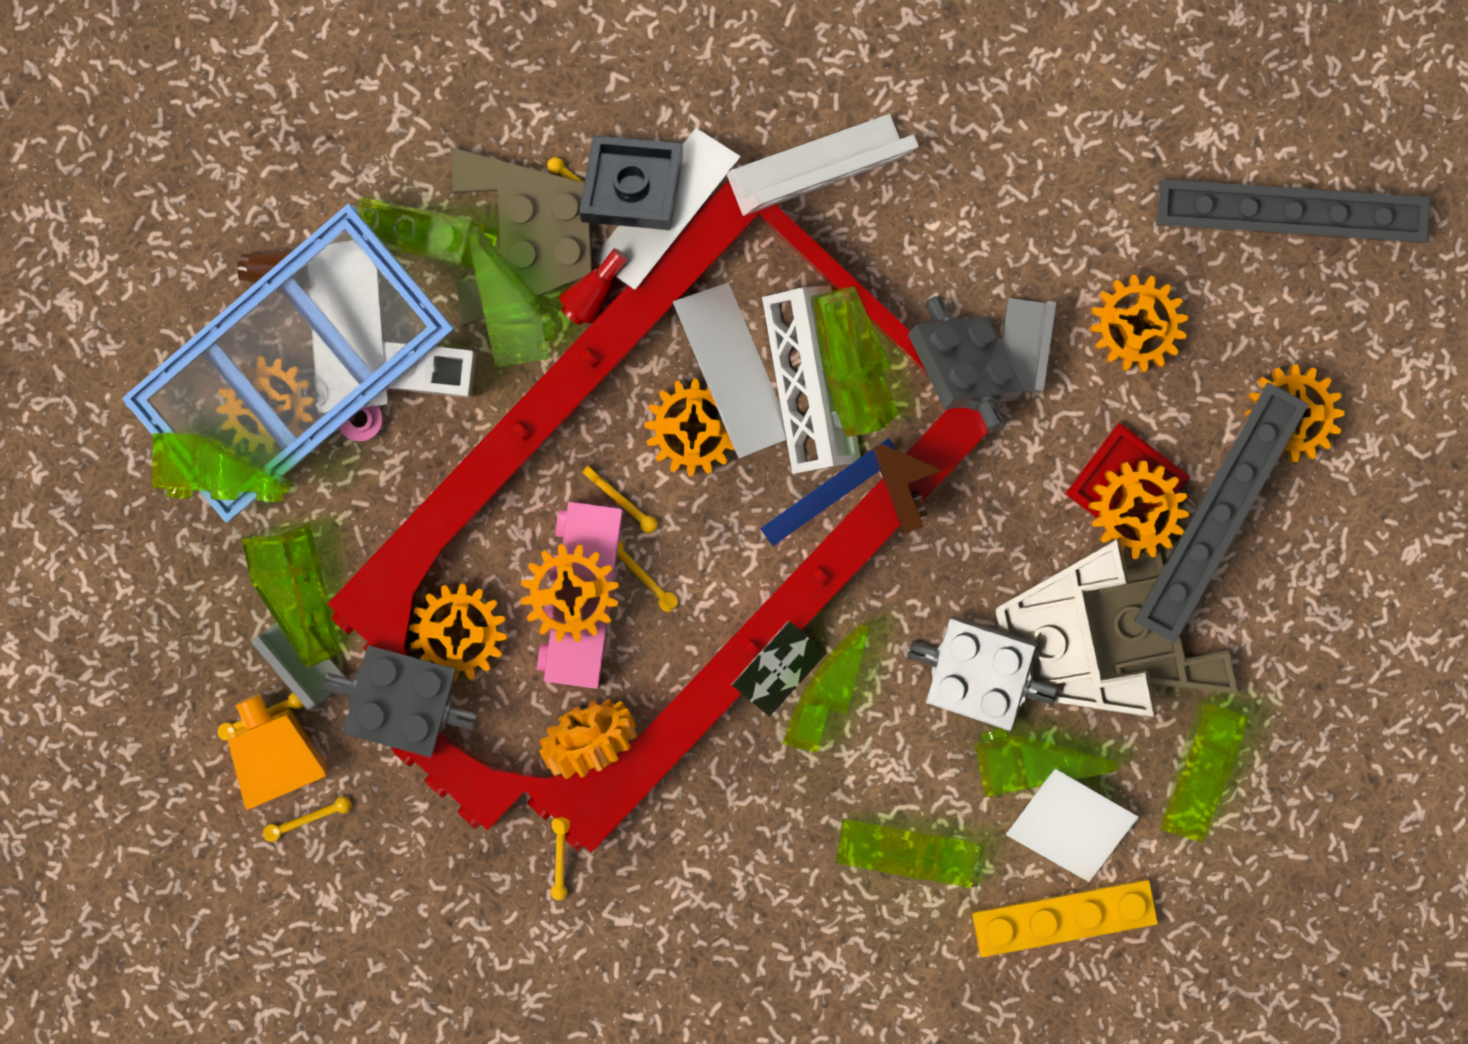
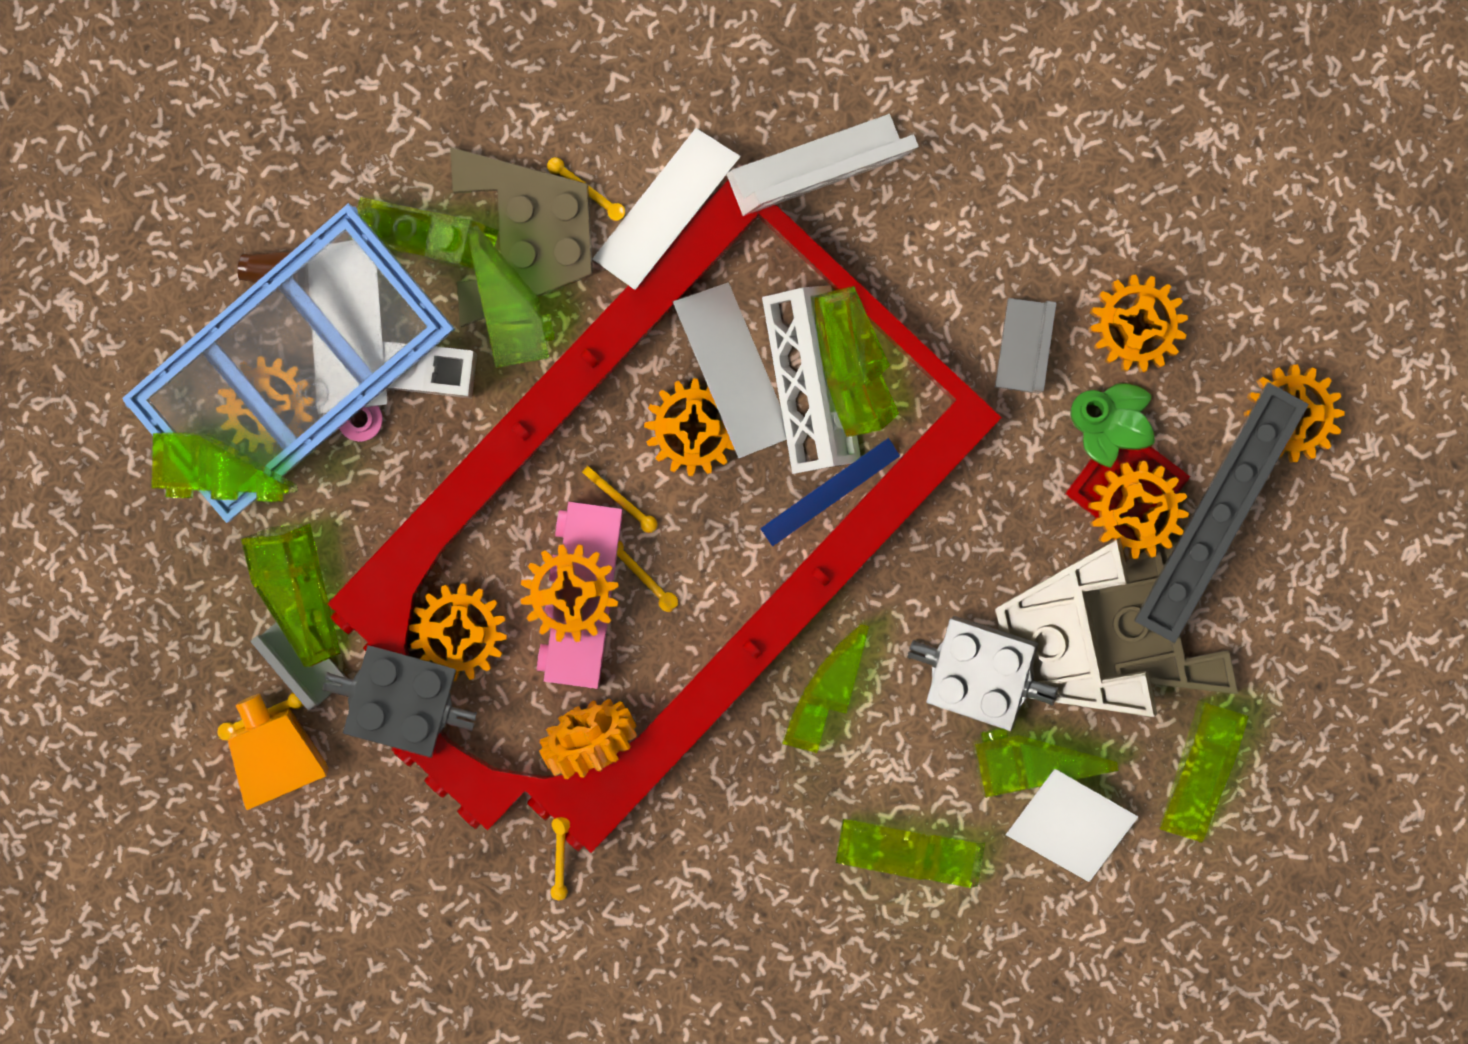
(273, 831): yellow hinge -> none
(585, 298): red cone -> none
(631, 182): plate -> none
(779, 668): black sticker -> none
(897, 472): reddish brown slope -> none
(966, 363): dark grey plate -> none
(1064, 918): yellow plate -> none
(1119, 424): none -> bright green plate
(1292, 211): dark grey plate -> none

